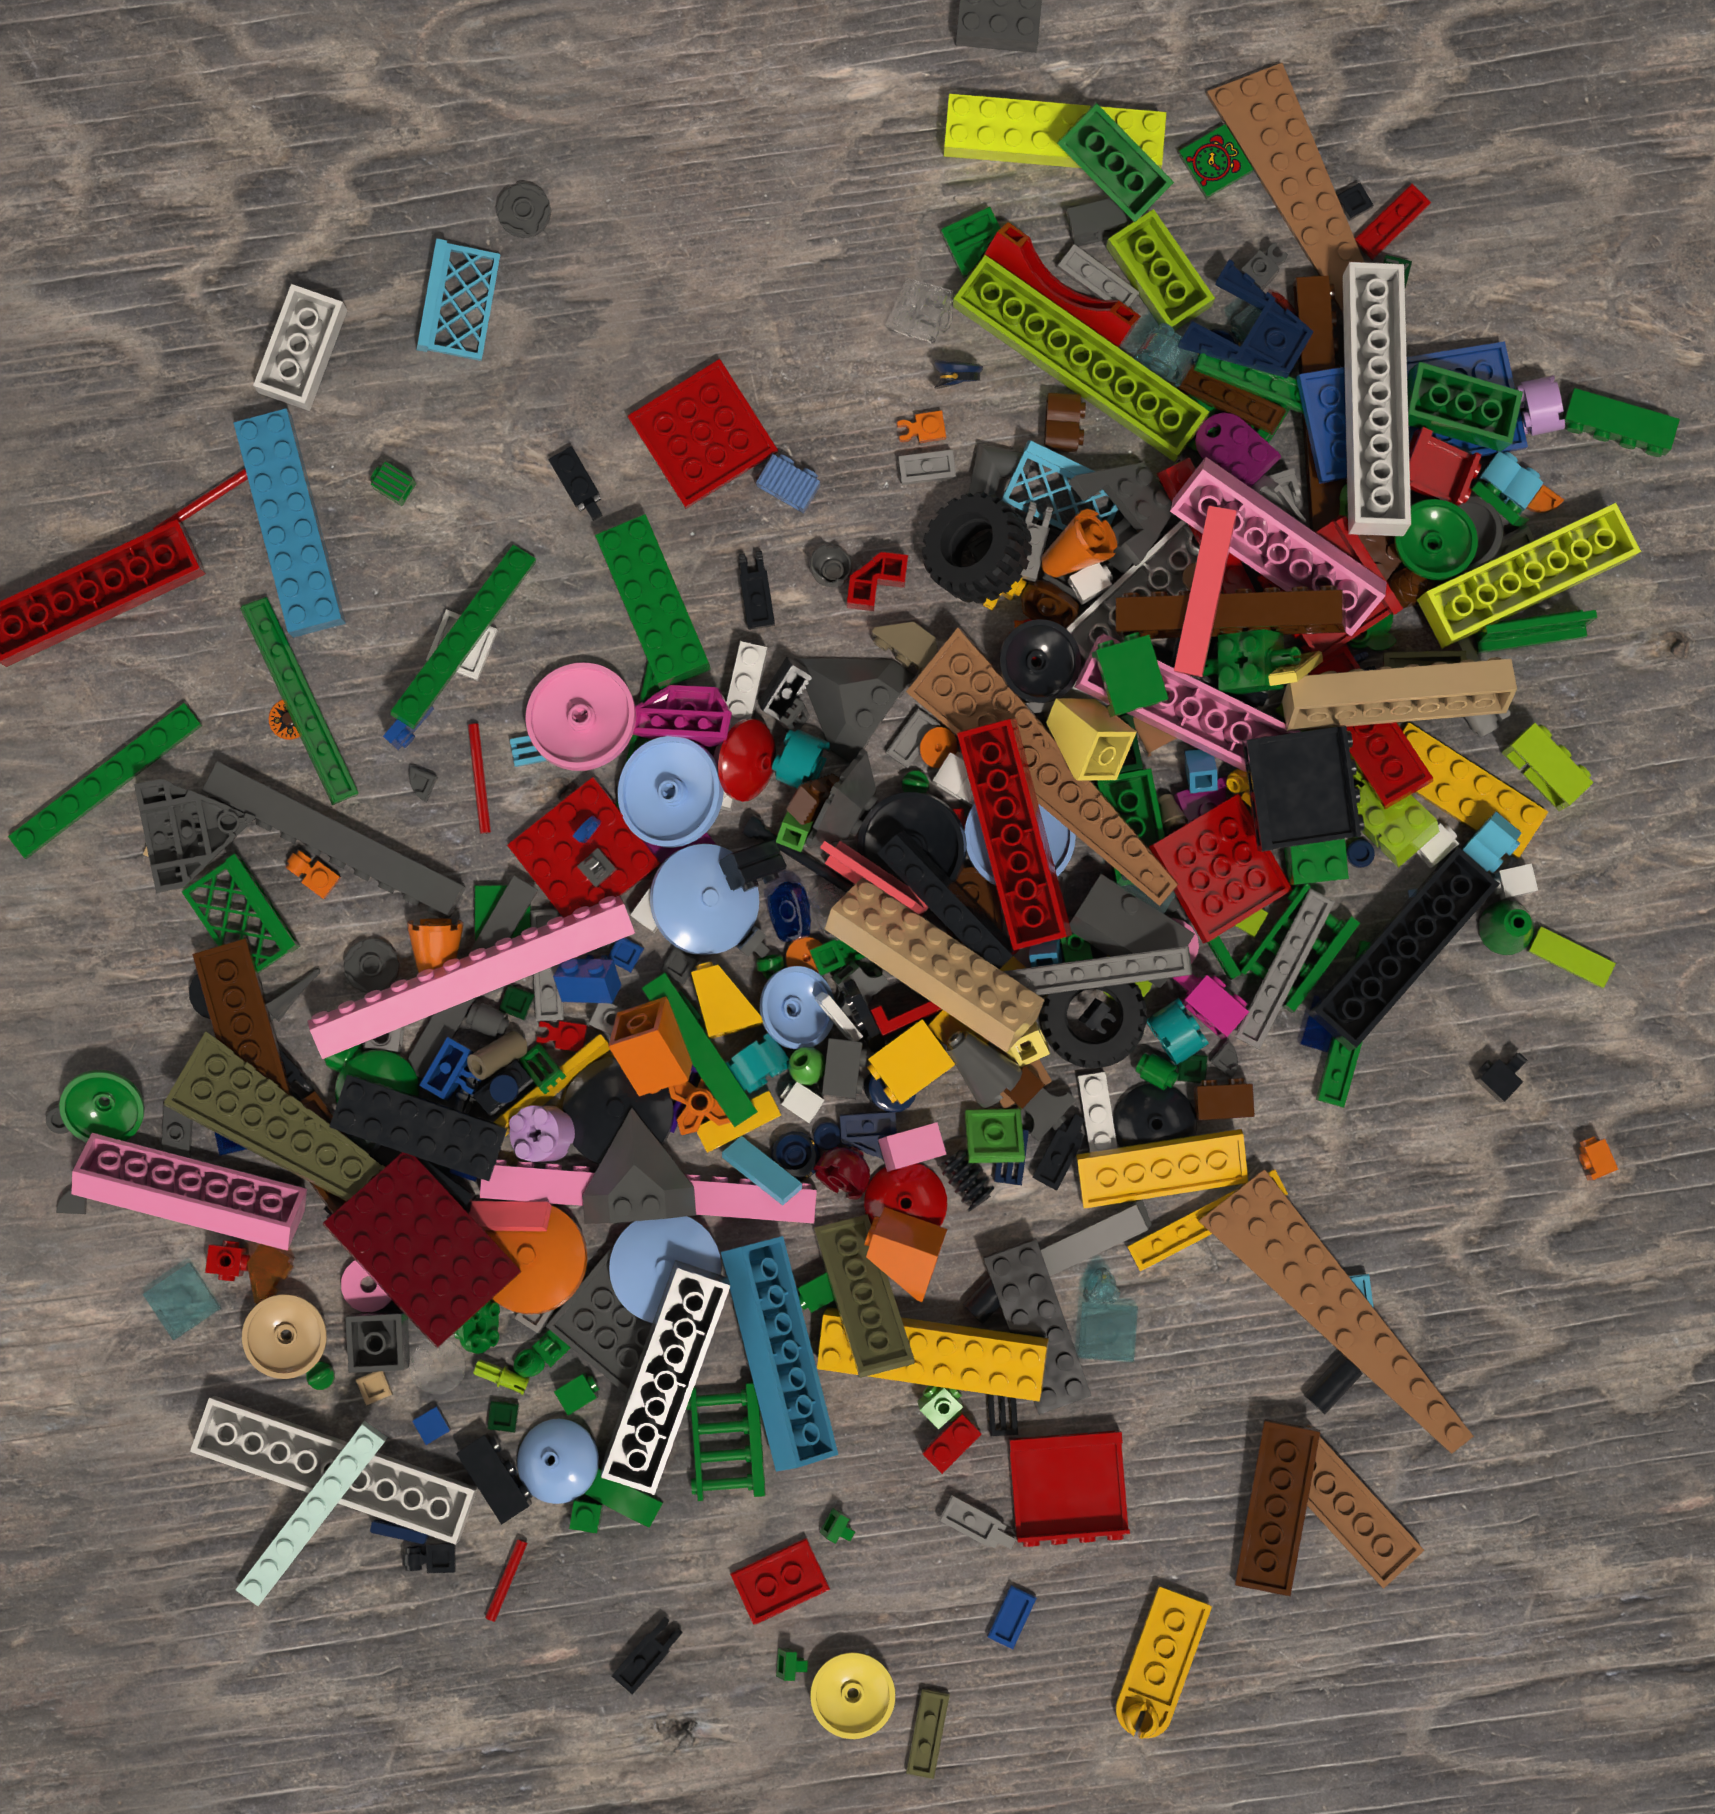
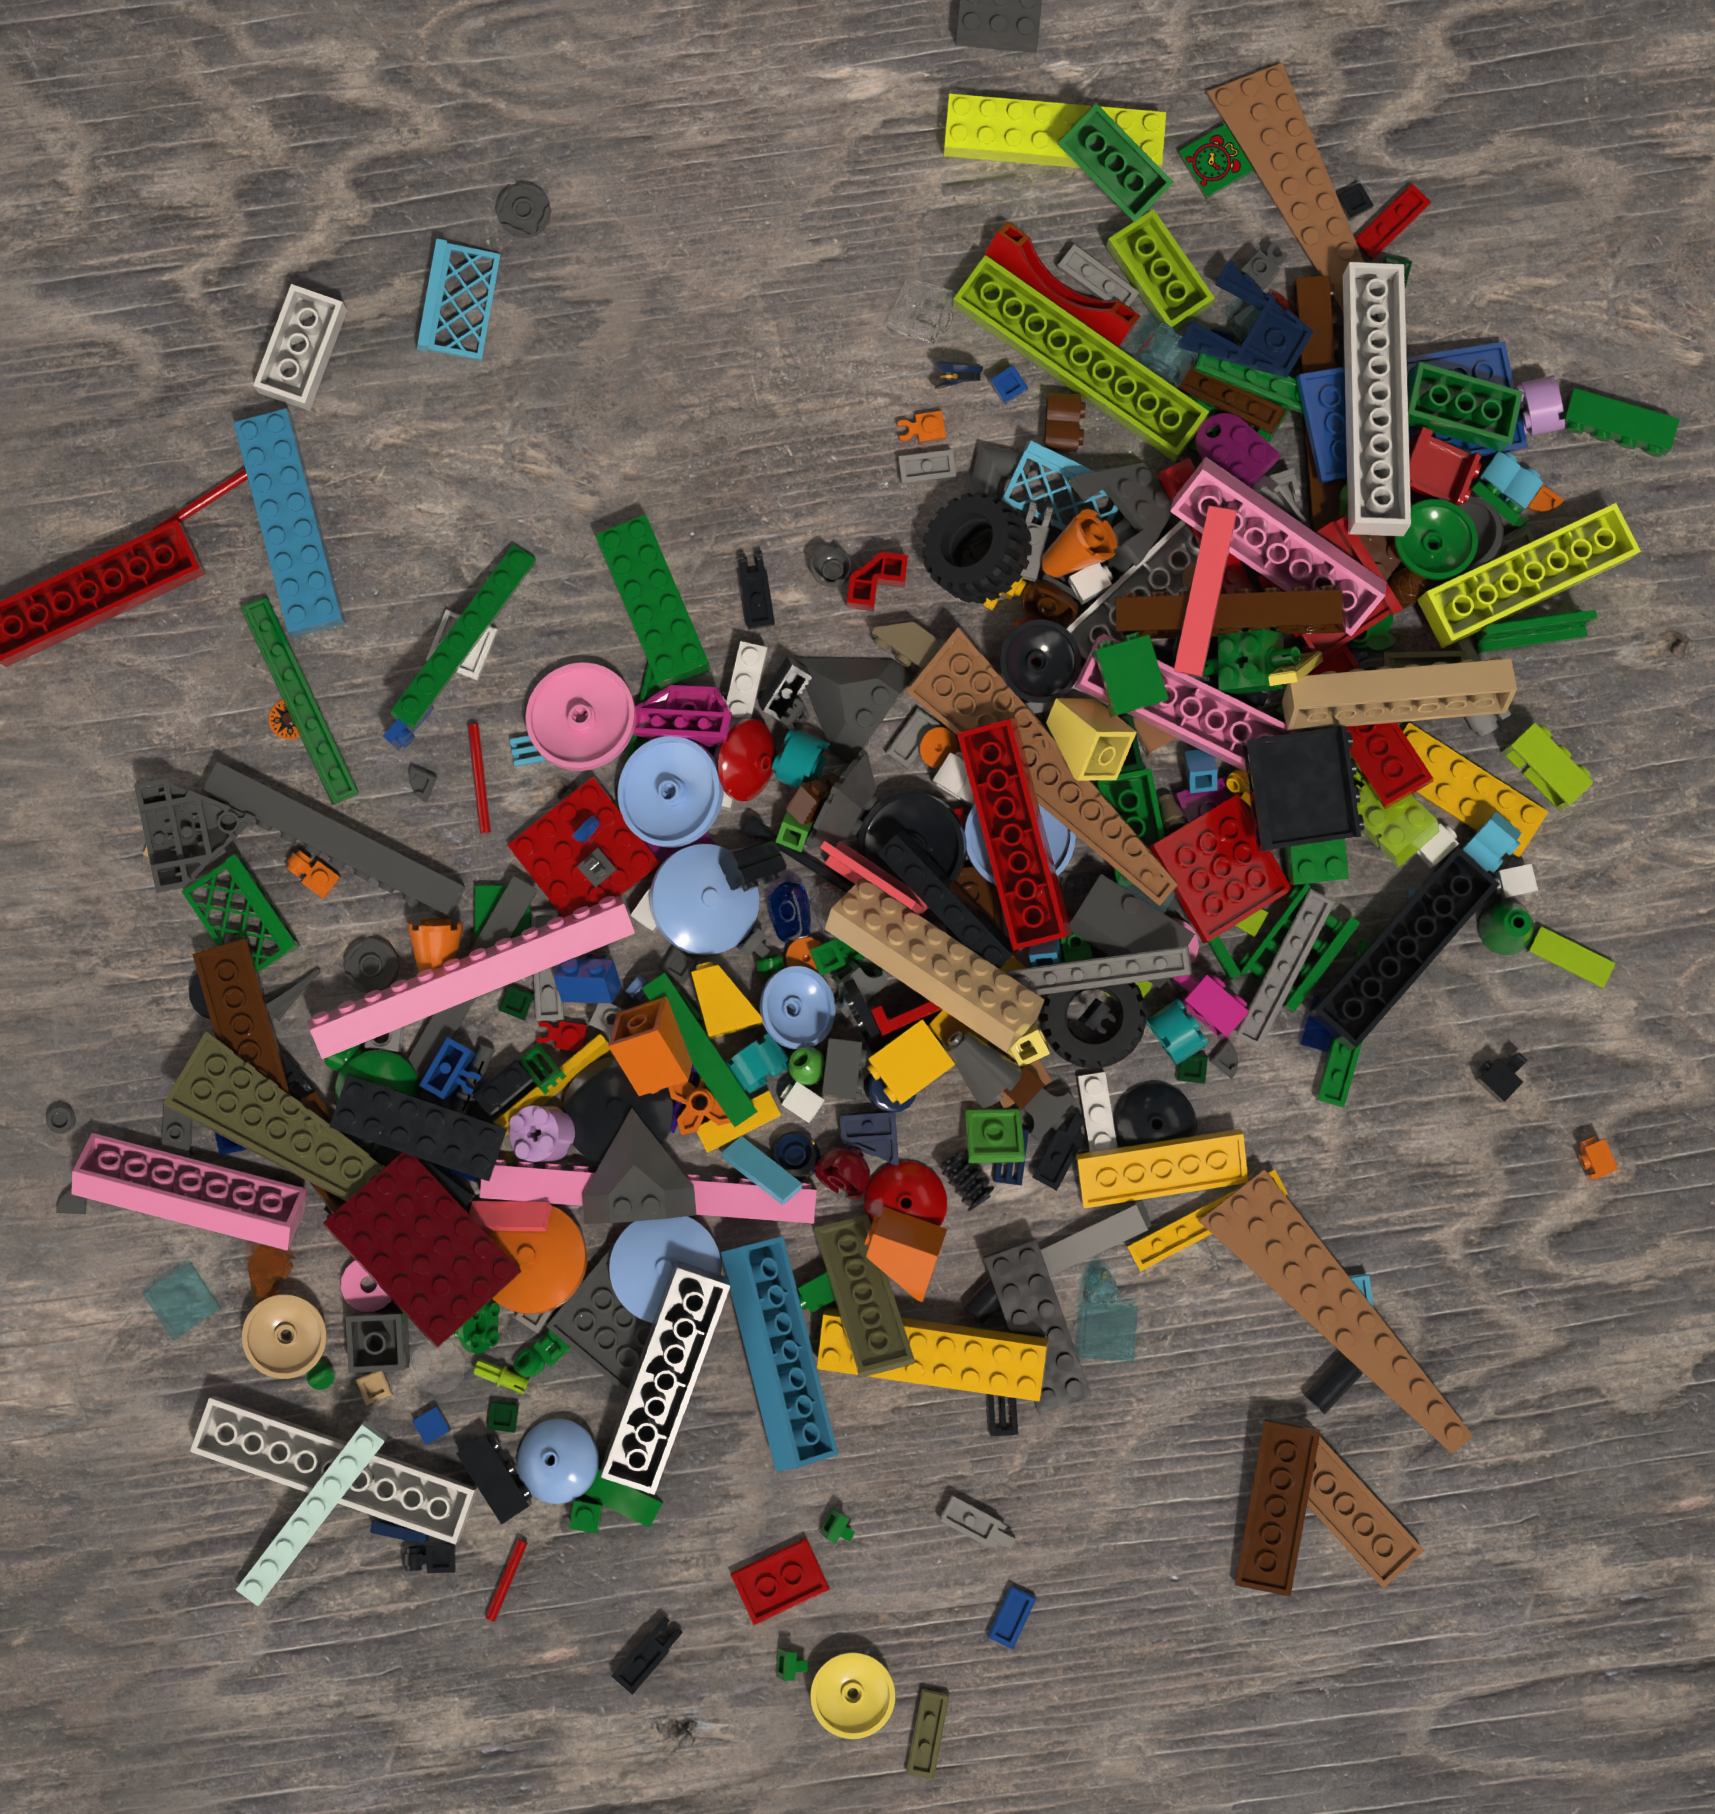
(87, 1113): green dish -> none
(105, 781): green plate -> none
(217, 1260): red brick -> none
(392, 483): green brick -> none
(487, 1020): dark grey brick -> none
(497, 1055): dark tan brick -> none
(504, 1089): dark blue tile -> none
(576, 481): black hinge -> none
(577, 1393): green brick -> none
(625, 954): blue tile -> none
(635, 987): none -> medium blue plate
(702, 433): red plate -> none
(751, 1453): green fence -> none
(788, 482): medium blue brick -> none
(827, 1136): dark blue tile -> none
(838, 1017): white tile -> none
(912, 1146): bright pink panel -> none
(915, 782): green tile -> none
(940, 1404): brick -> none
(951, 1443): red brick -> none
(970, 239): green wing -> none
(1009, 384): none -> blue tile
(1068, 1487): red panel -> none
(1095, 221): dark grey hinge -> none
(1157, 1071): green brick -> none
(1161, 1662): yellow plate -> none
(1224, 1101): reddish brown brick -> none
(1360, 854): dark blue tile -> none

